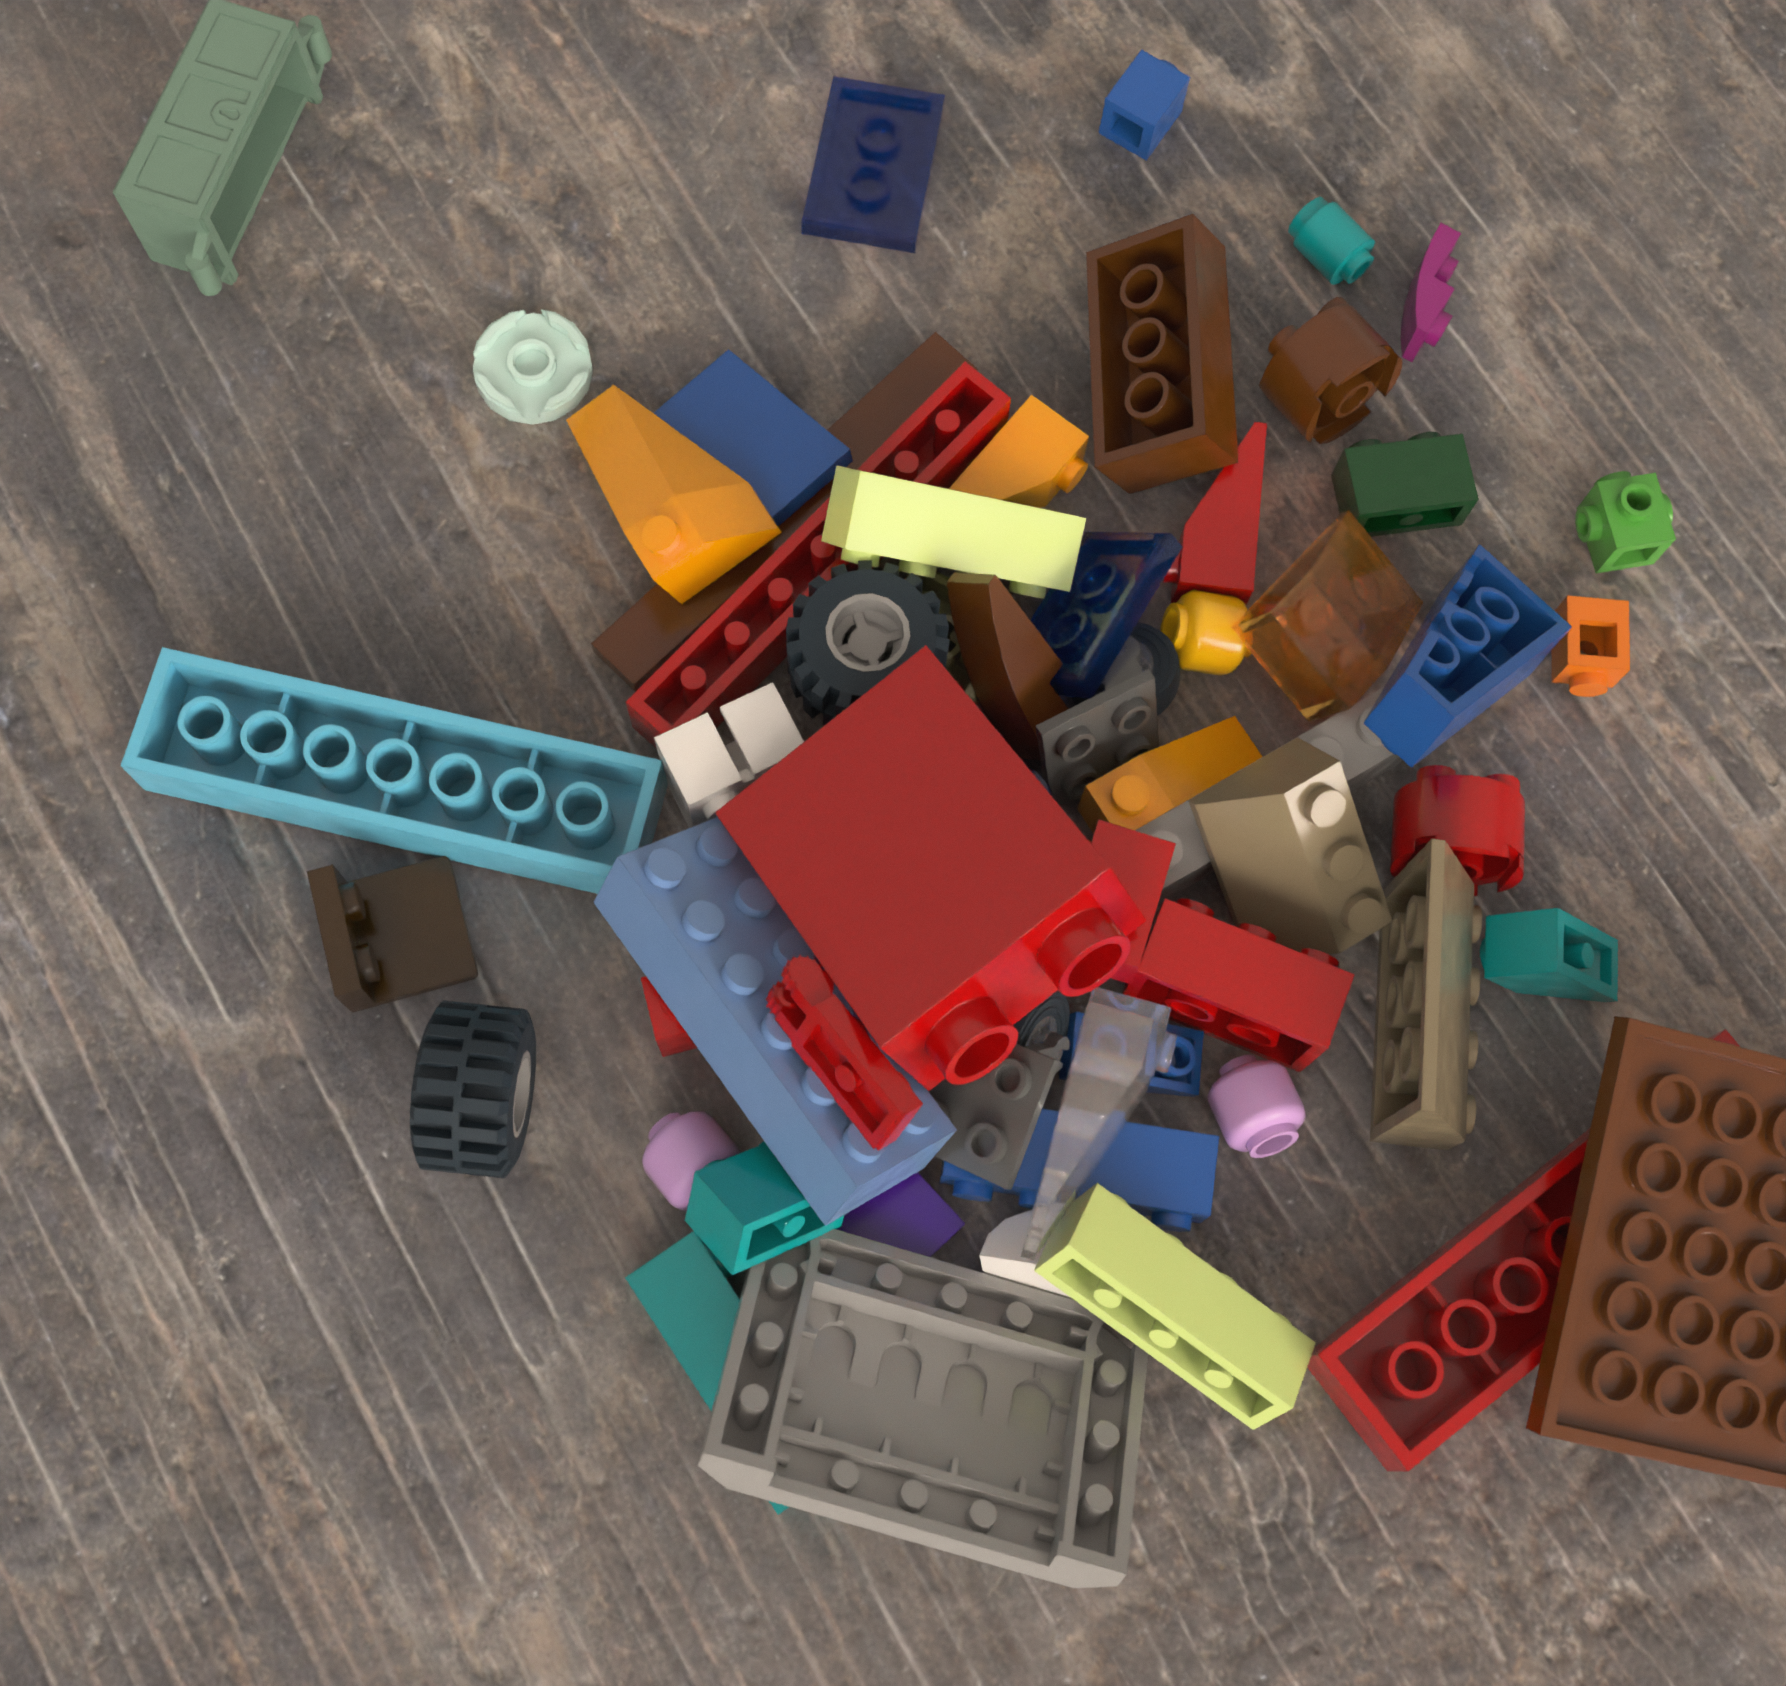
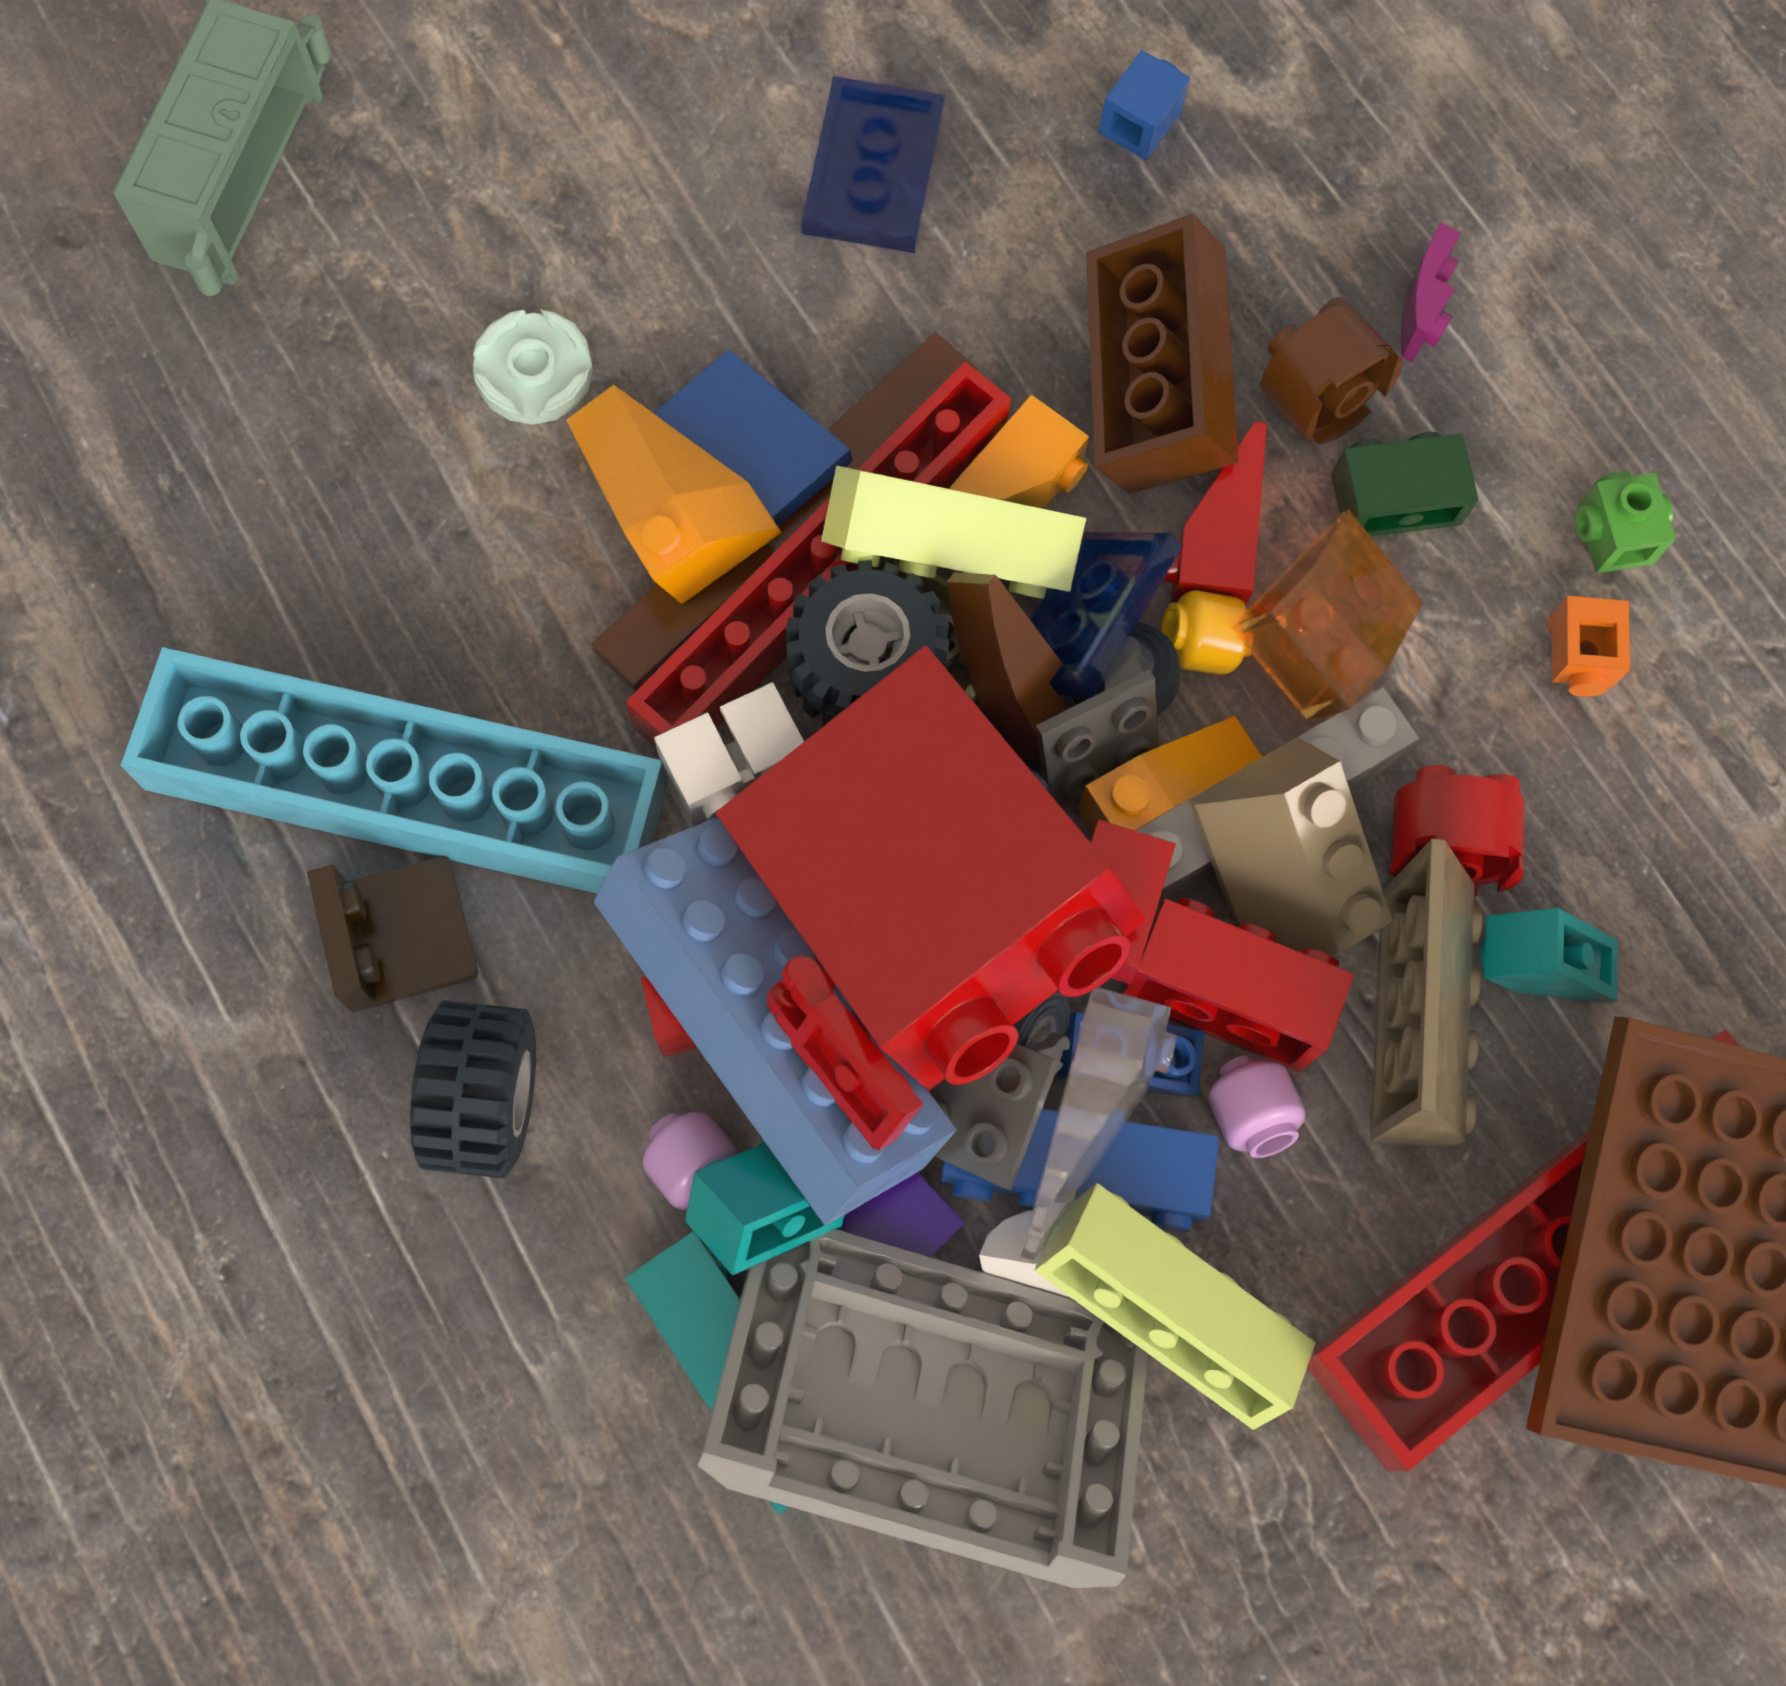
(1332, 241): teal brick -> none
(1466, 655): blue wedge -> none

